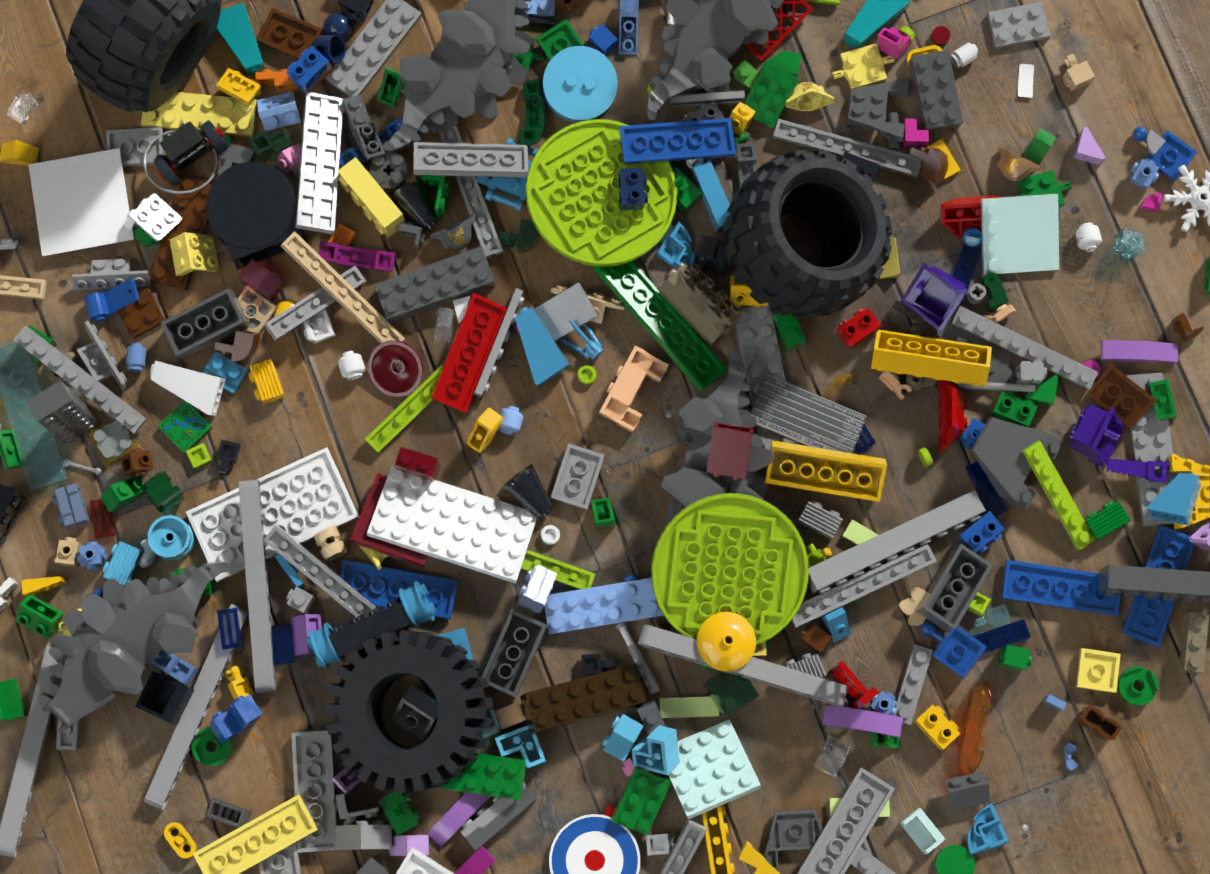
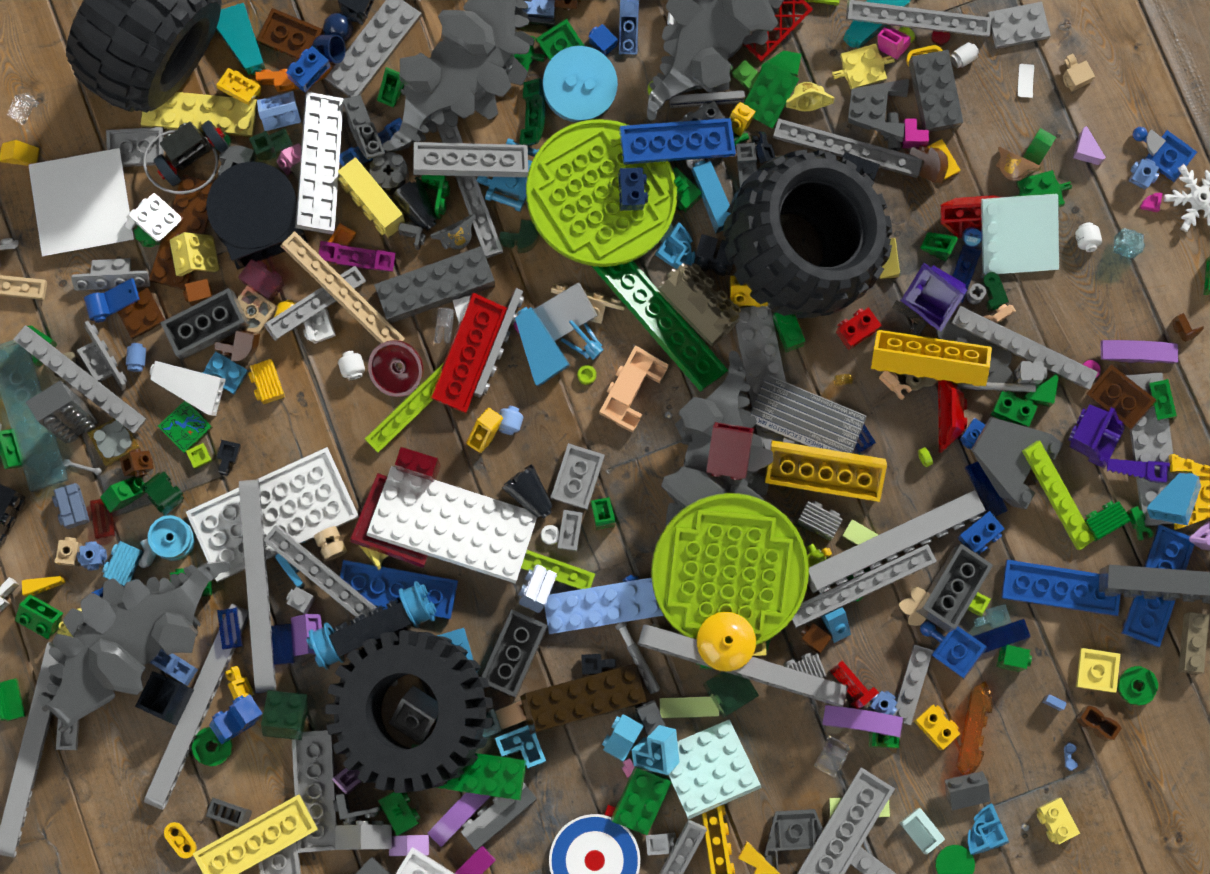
(197, 291): none -> dark orange brick
(284, 715): none -> clear green brick
(570, 530): none -> light grey plate
(764, 150): none -> black plate
(918, 18): none -> light grey plate
(939, 245): none -> green slope
(1057, 821): none -> light yellow brick
(1137, 521): none -> green plate

